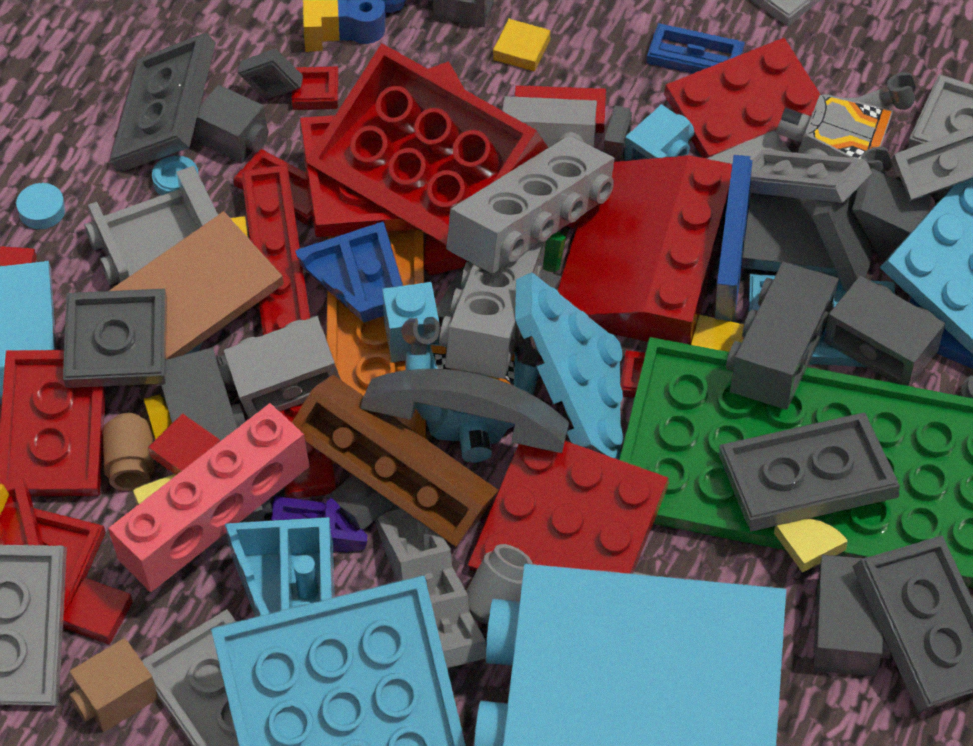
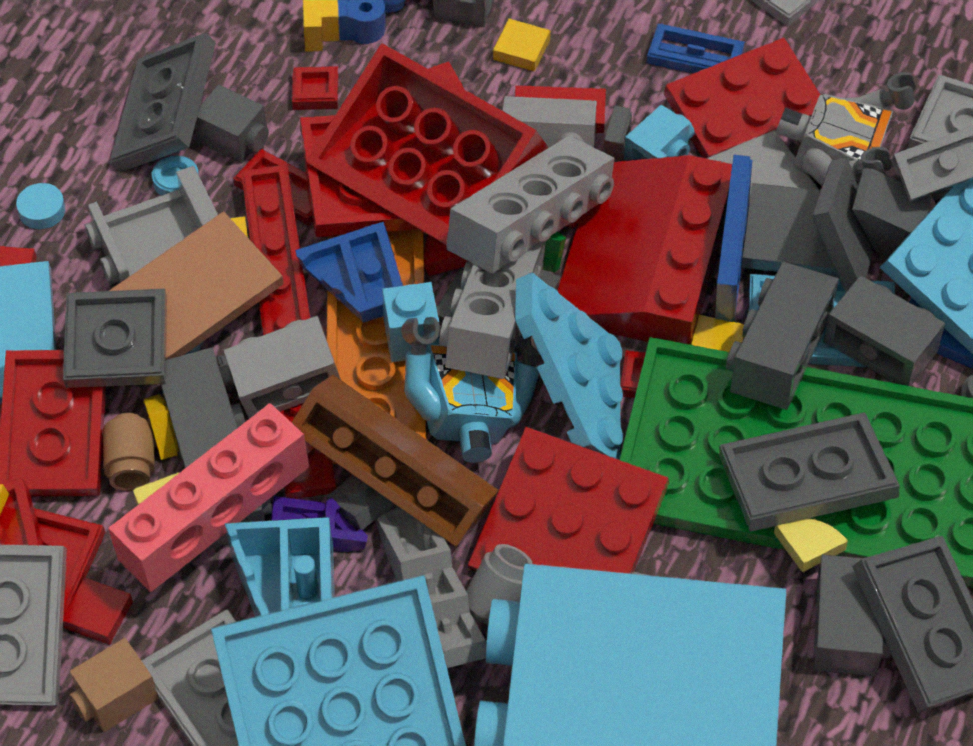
(181, 444): red tile -> none
(270, 74): dark grey tile -> none
(469, 393): dark grey slope -> none
(807, 175): light grey tile -> none

